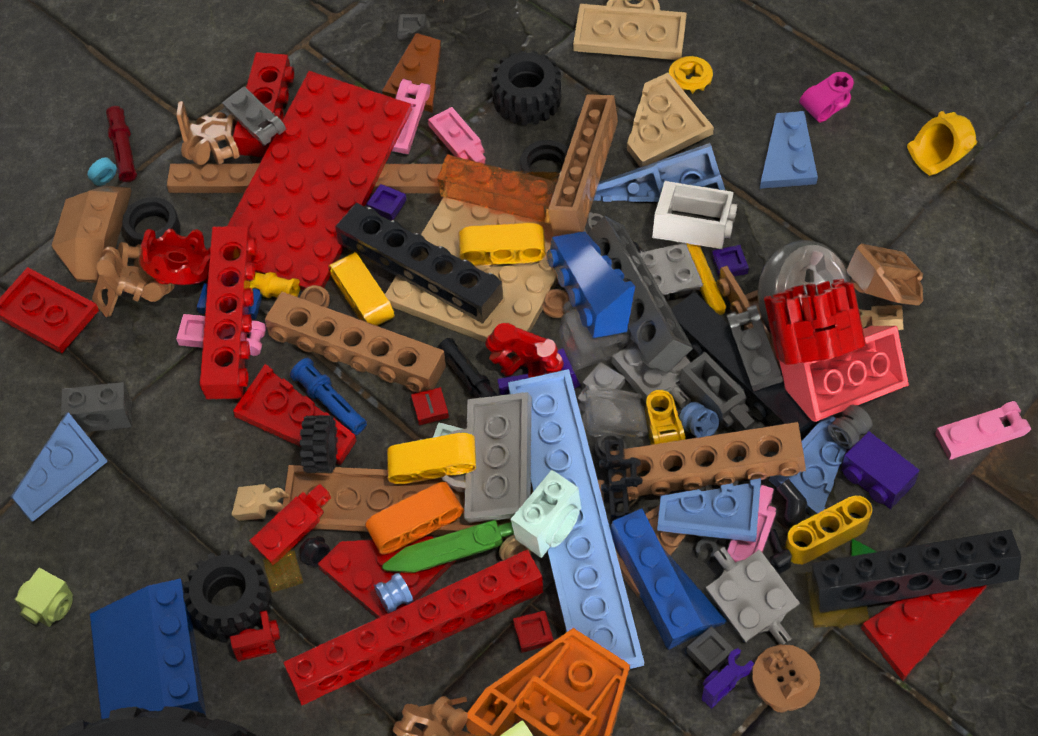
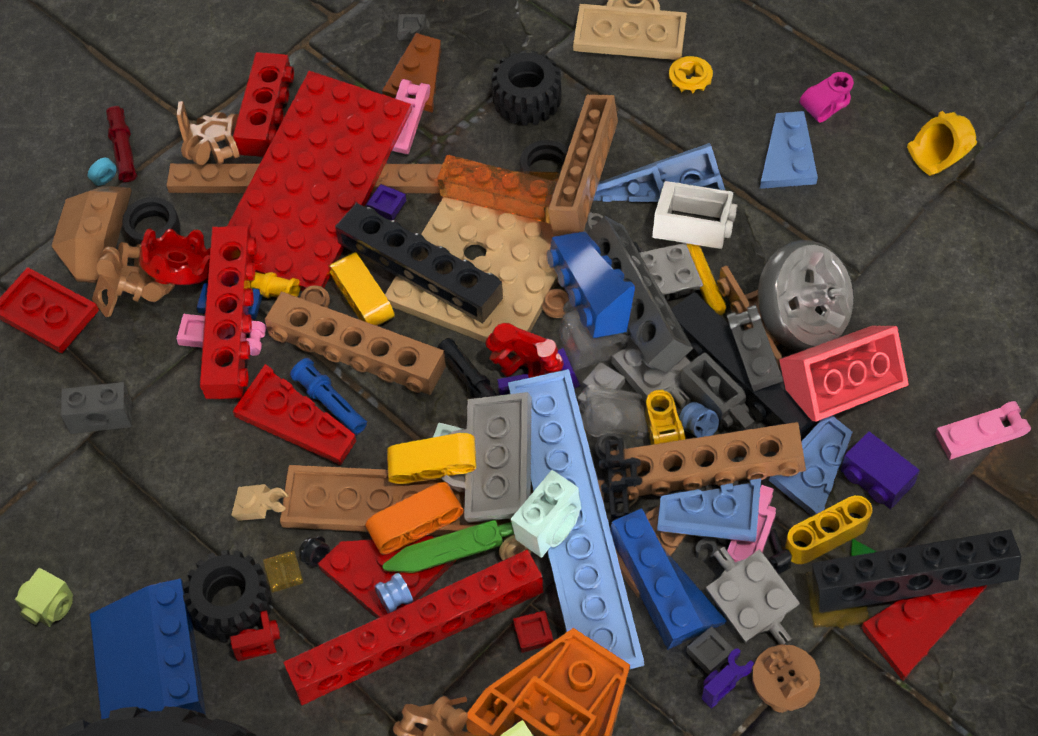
(58, 469): medium blue wing -> none
(253, 116): dark grey plate -> none
(291, 524): red hinge -> none
(318, 444): black tyre -> none
(430, 406): red tile -> none
(457, 135): bright pink hinge -> none
(502, 244): yellow beam -> none
(665, 122): tan plate -> none
(733, 258): dark purple tile -> none
(796, 503): black arm -> none
(813, 324): red piece -> none
(853, 423): dark grey wheel -> none
(882, 316): tan plate -> none
(886, 274): medium nougat wedge -> none

